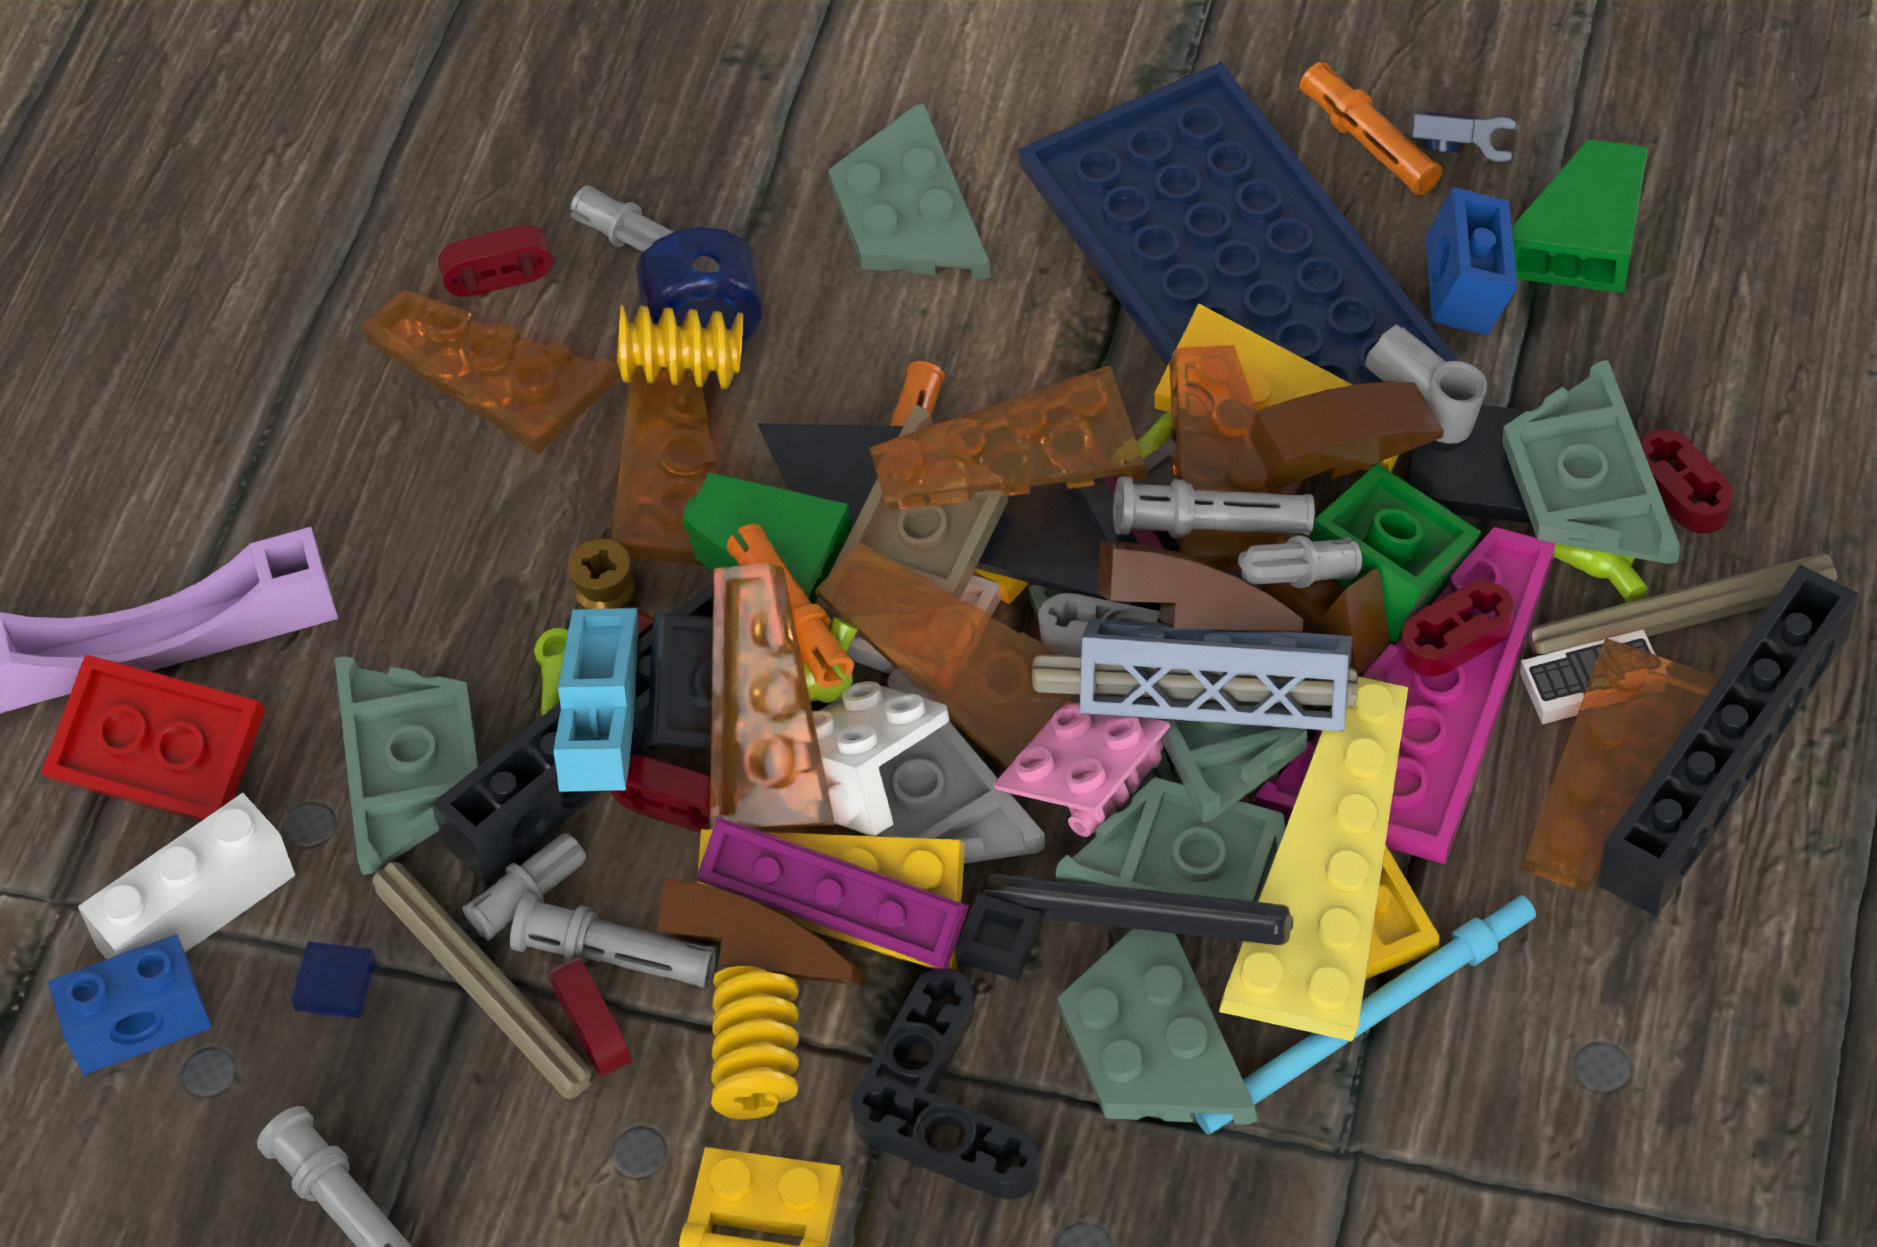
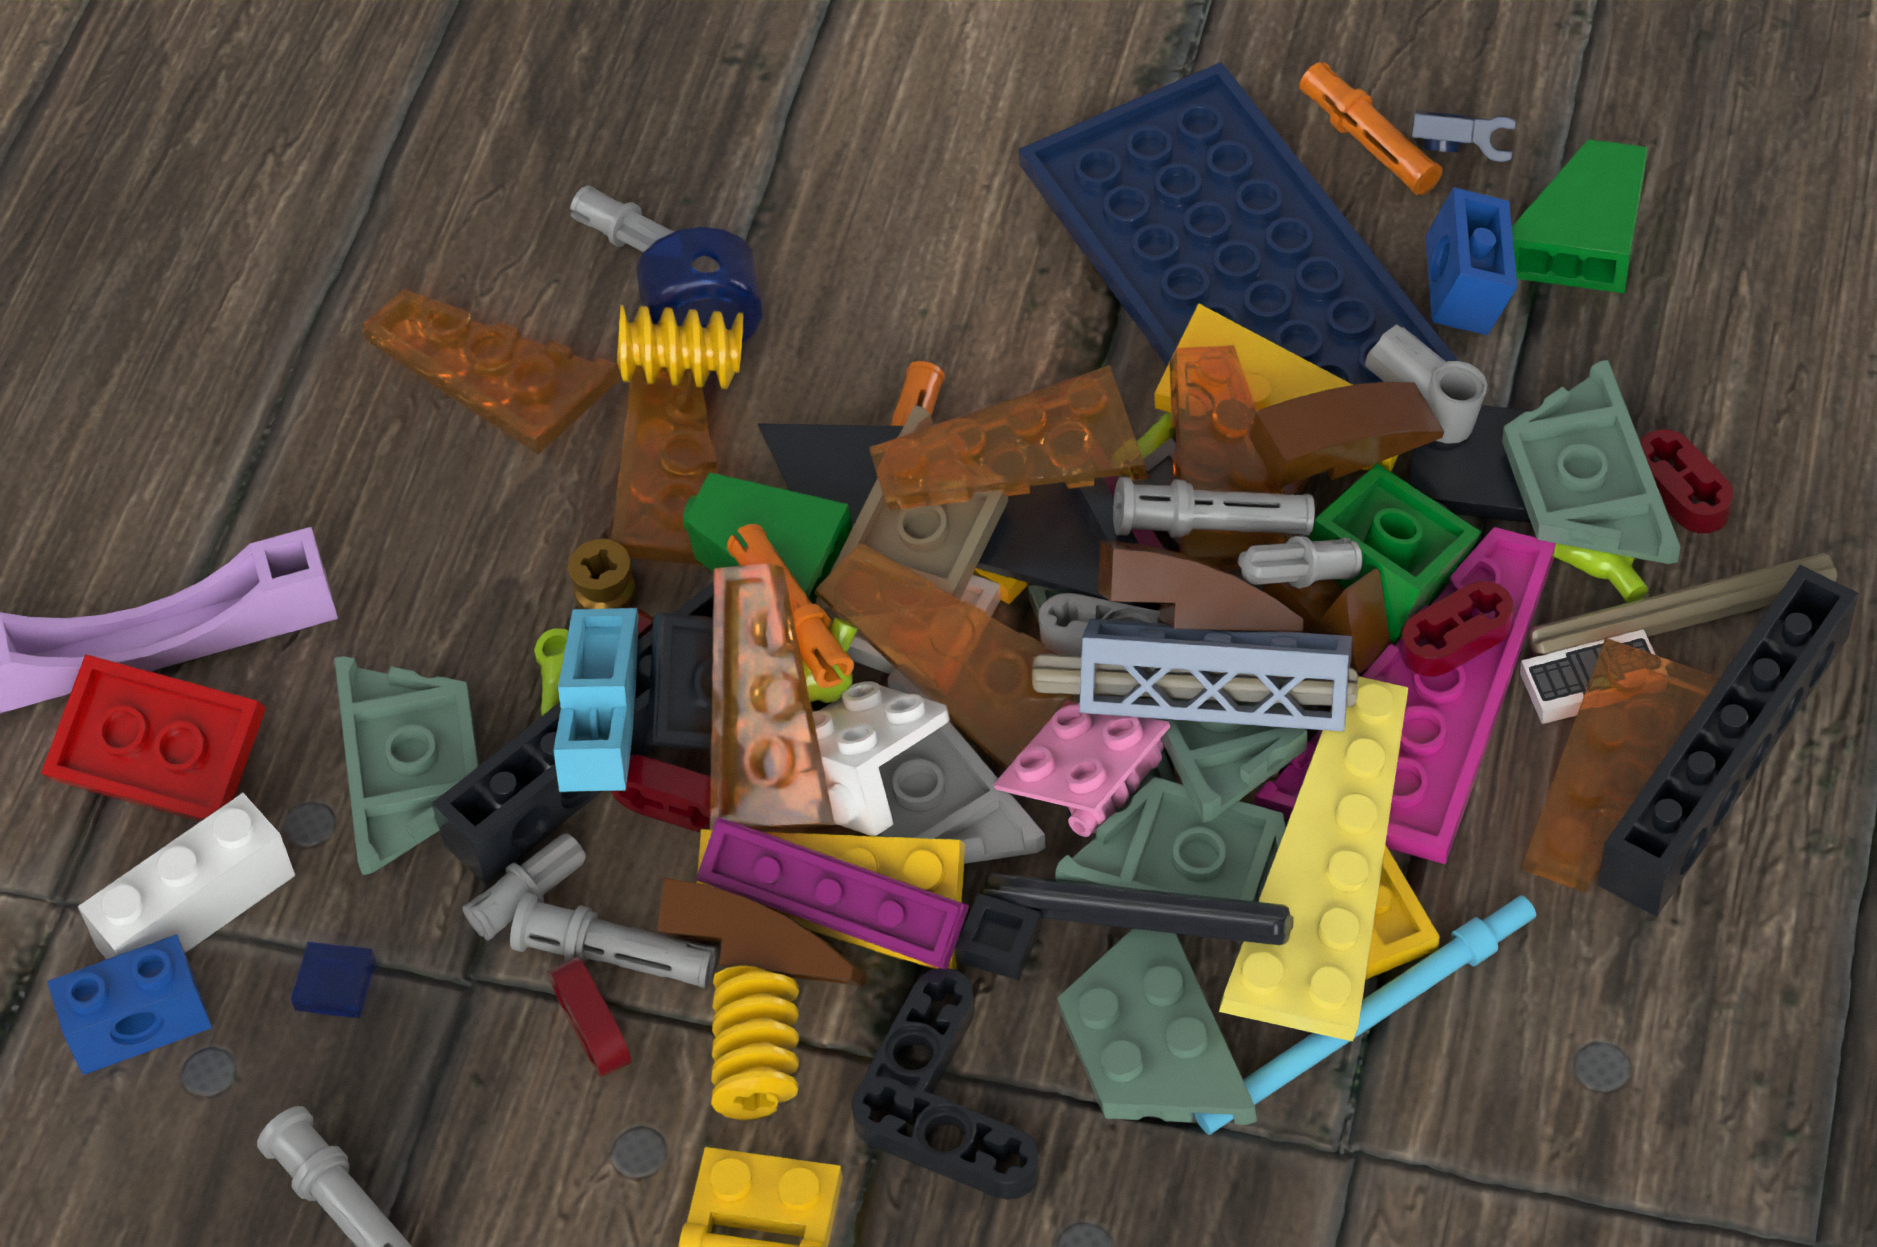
(483, 981): dark tan axle -> none
(495, 260): dark red beam -> none
(906, 202): sand green wing -> none

